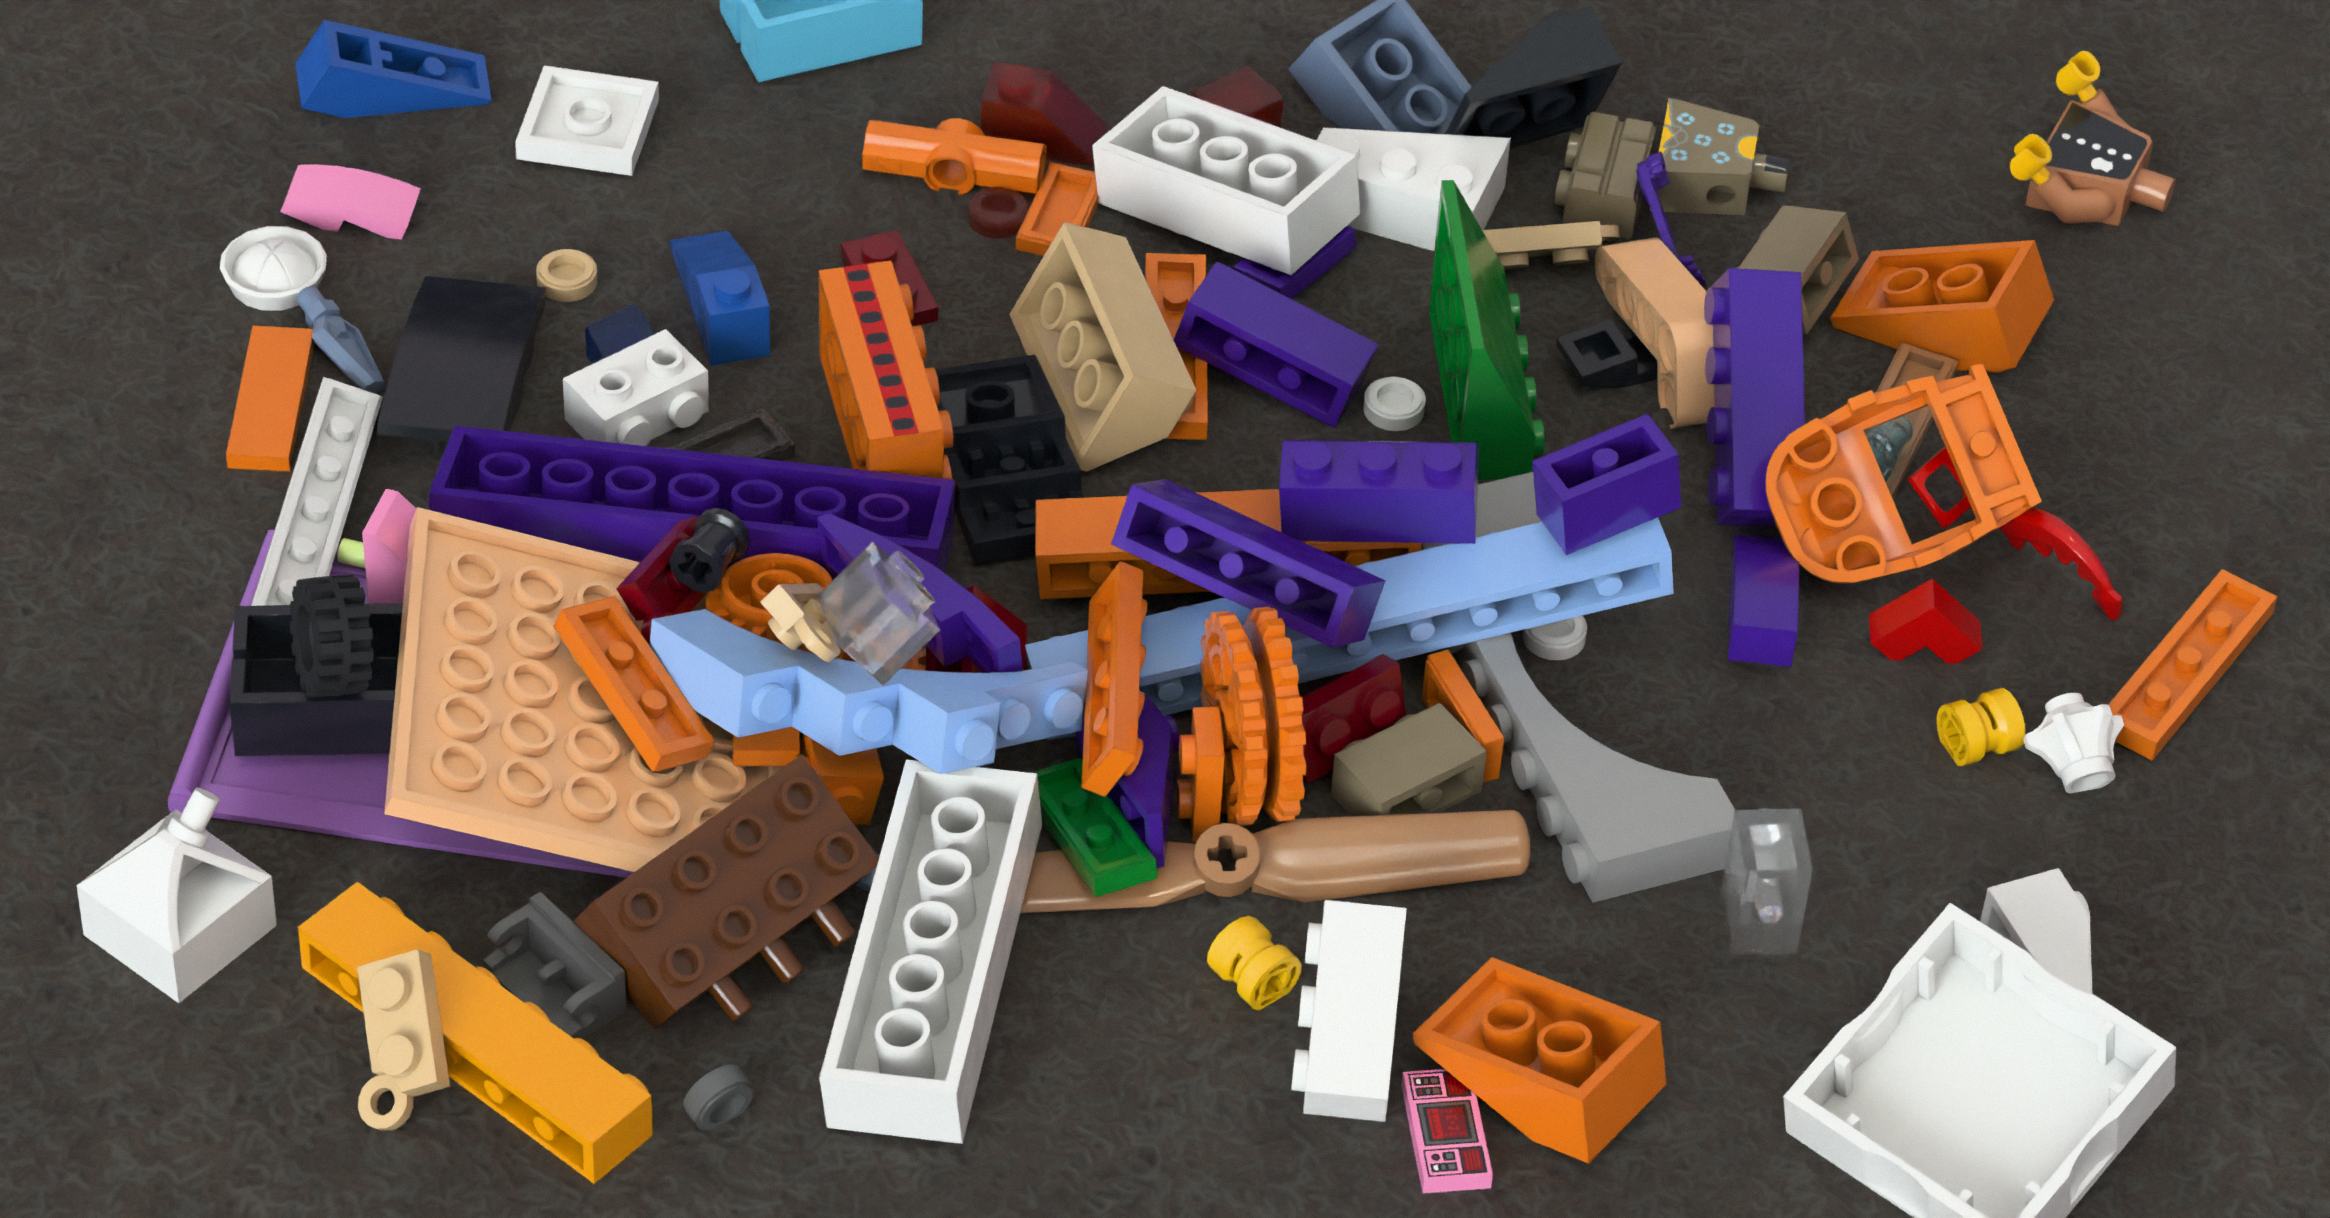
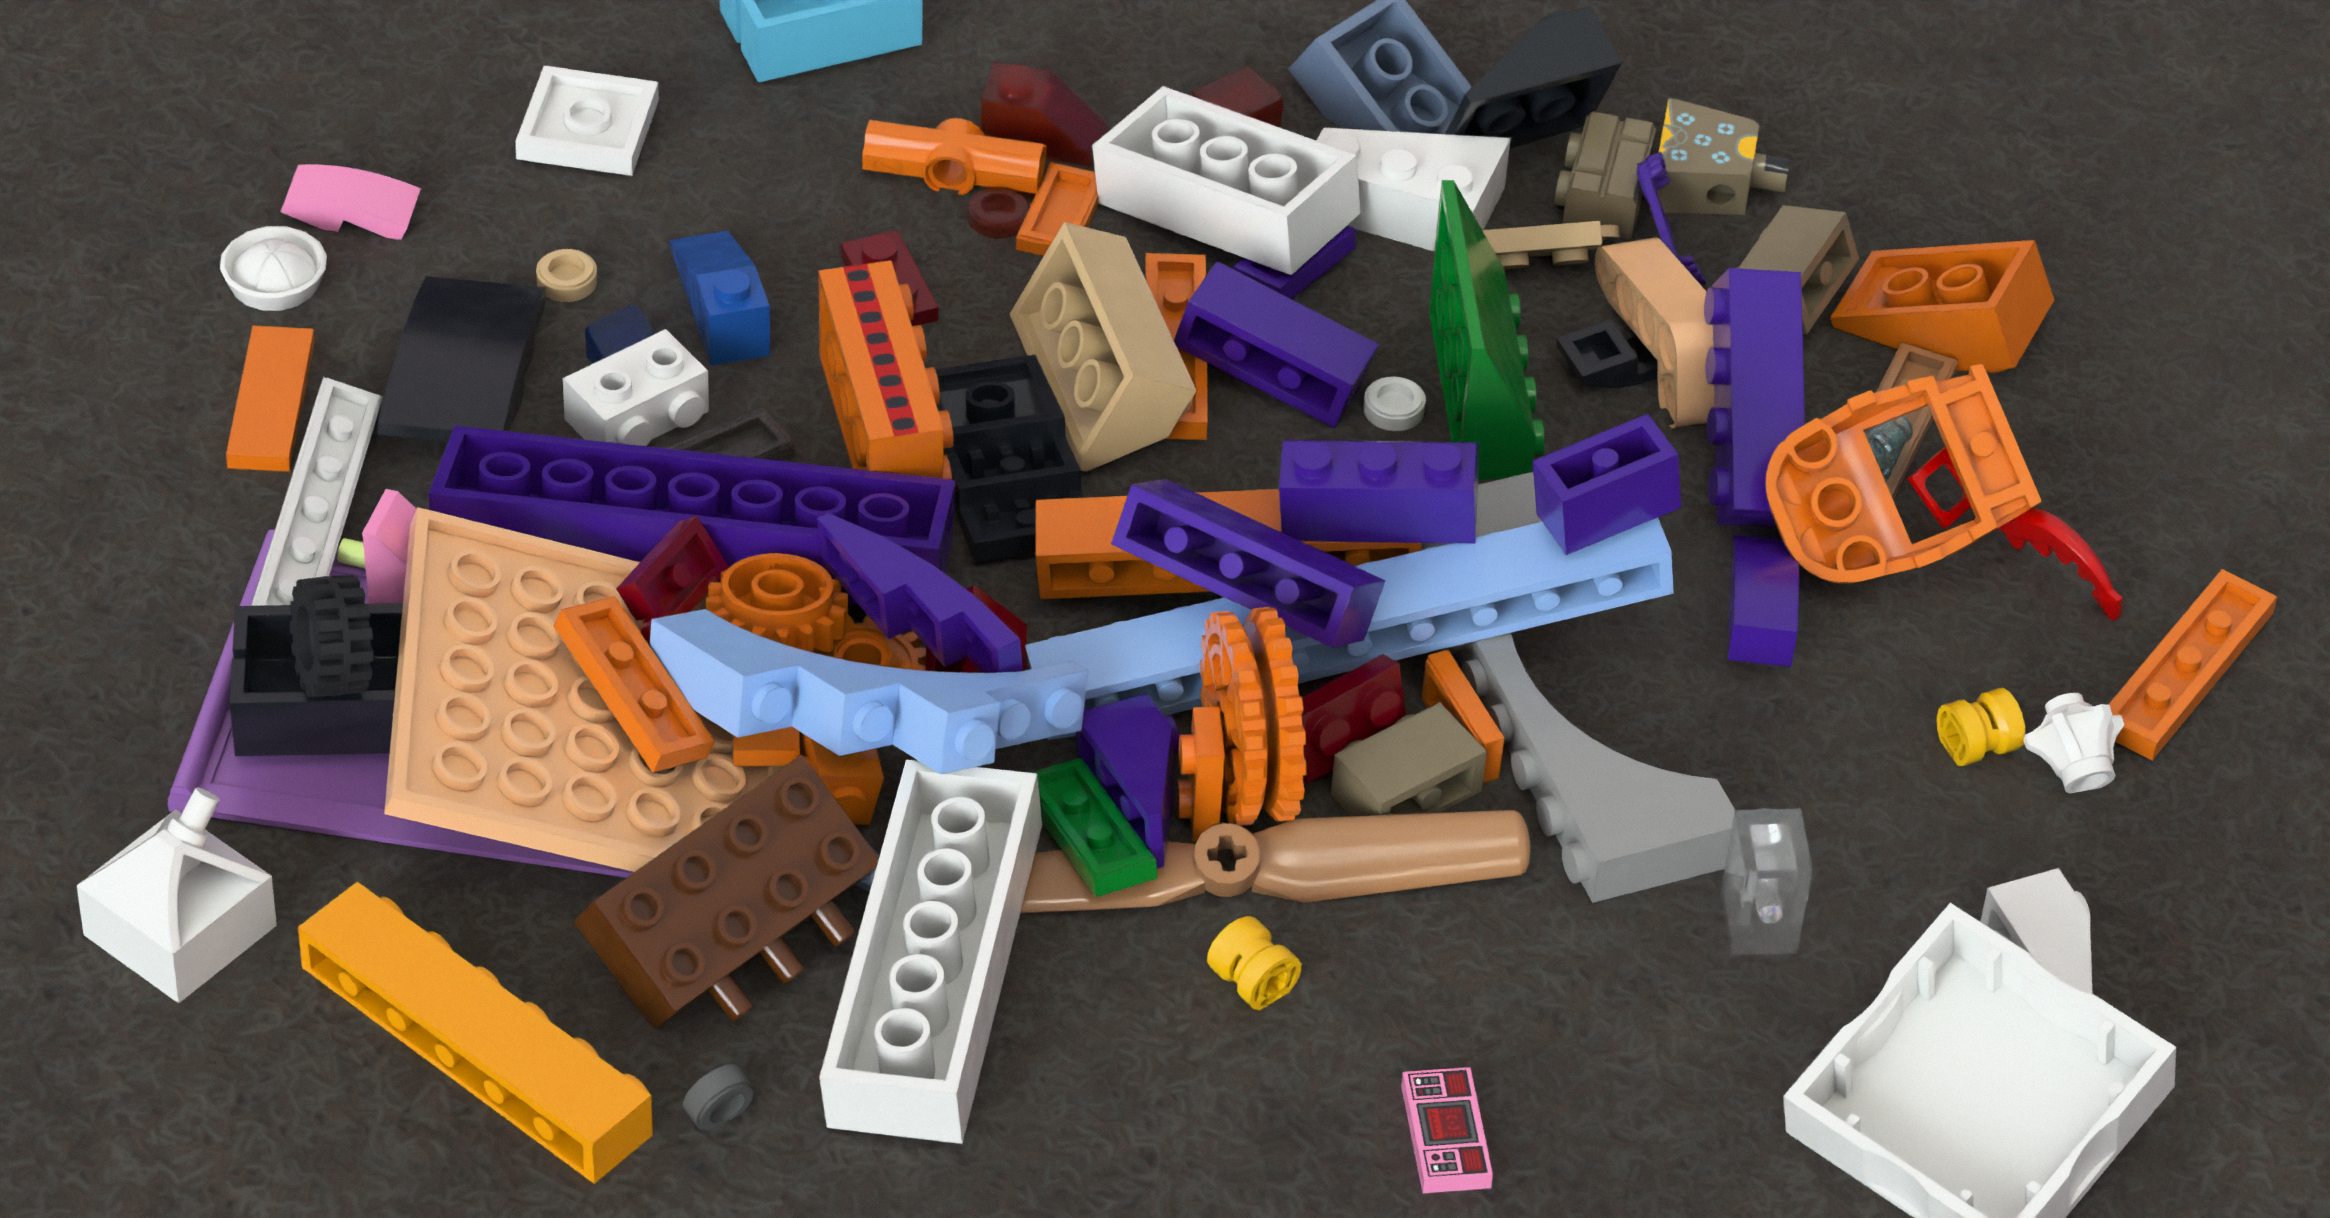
(340, 340): sand blue piece -> none
(376, 73): blue slope -> none
(401, 1035): tan hinge -> none
(557, 968): dark grey hinge -> none
(708, 550): black bush -> none
(800, 619): tan hinge -> none
(879, 611): clear brick -> none
(1113, 680): orange plate -> none
(1350, 1010): white wedge -> none
(1547, 1056): orange slope -> none
(1557, 639): white tile -> none
(1924, 619): red piece -> none
(2092, 158): torso -> none

